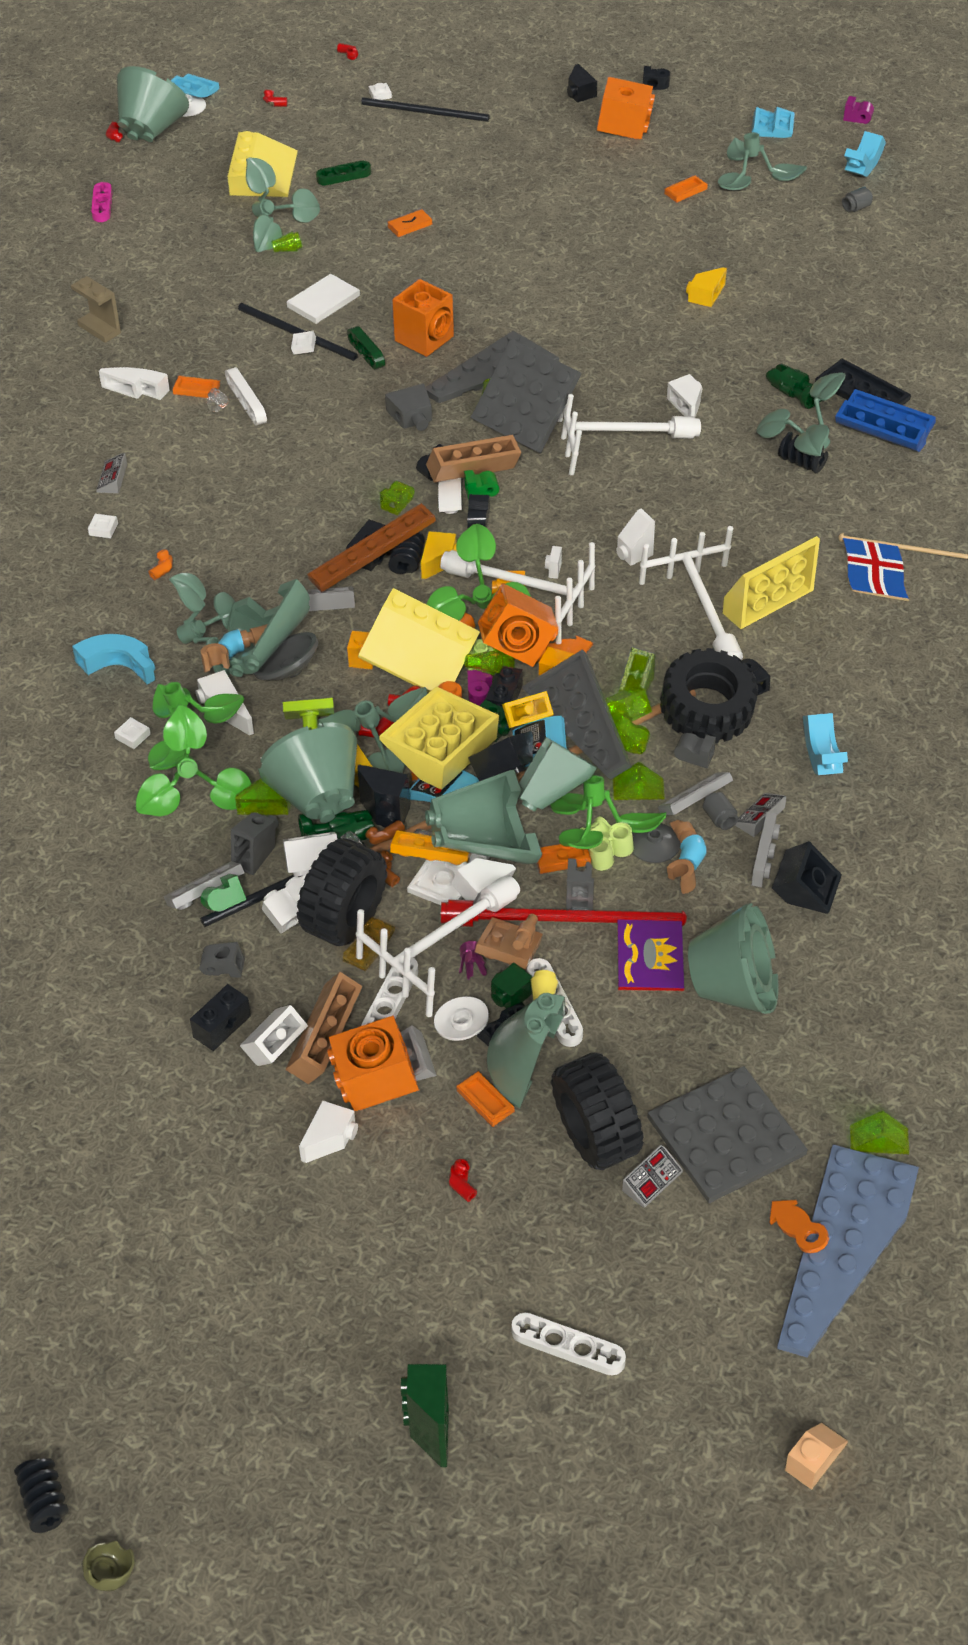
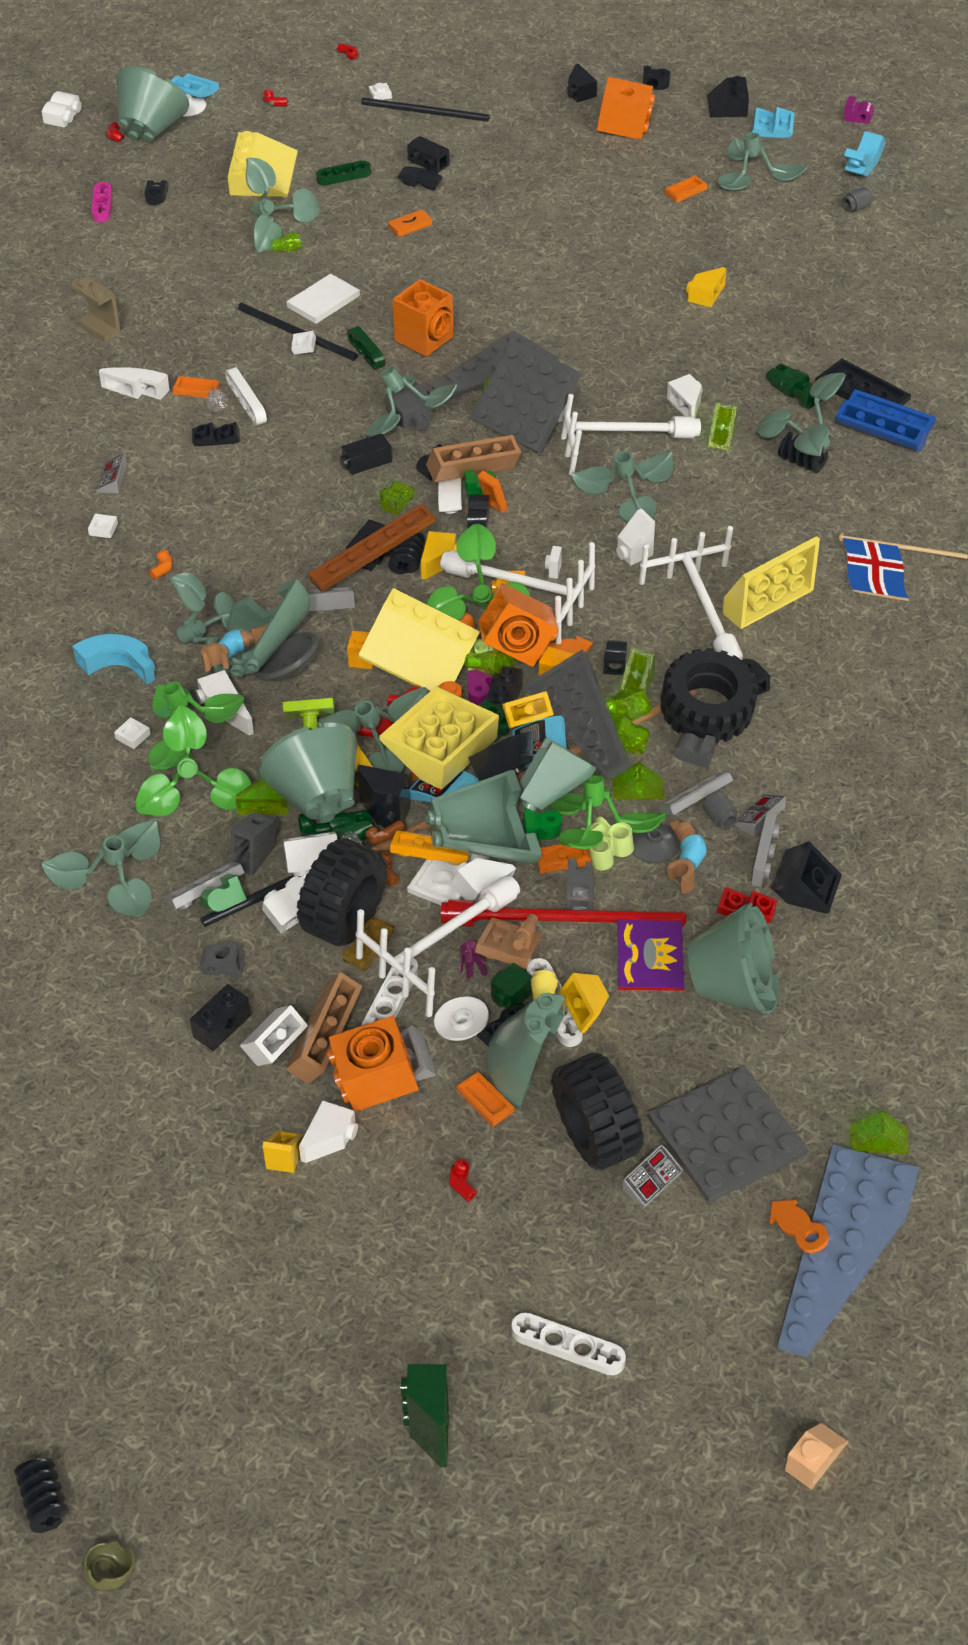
(61, 109): none -> white brick
(128, 898): none -> sand green plant
(156, 191): none -> black plate
(209, 435): none -> black slope
(282, 1151): none -> yellow slope
(366, 454): none -> black brick
(396, 383): none -> sand green plant
(413, 175): none -> black slope
(428, 154): none -> black brick
(492, 487): none -> orange tile
(545, 825): none -> green leg
(584, 998): none -> yellow slope
(615, 652): none -> black leg
(655, 469): none -> sand green plant
(723, 427): none -> clear neon green slope
(729, 98): none -> black slope
(733, 900): none -> red slope
(822, 744): medium azure arch -> none

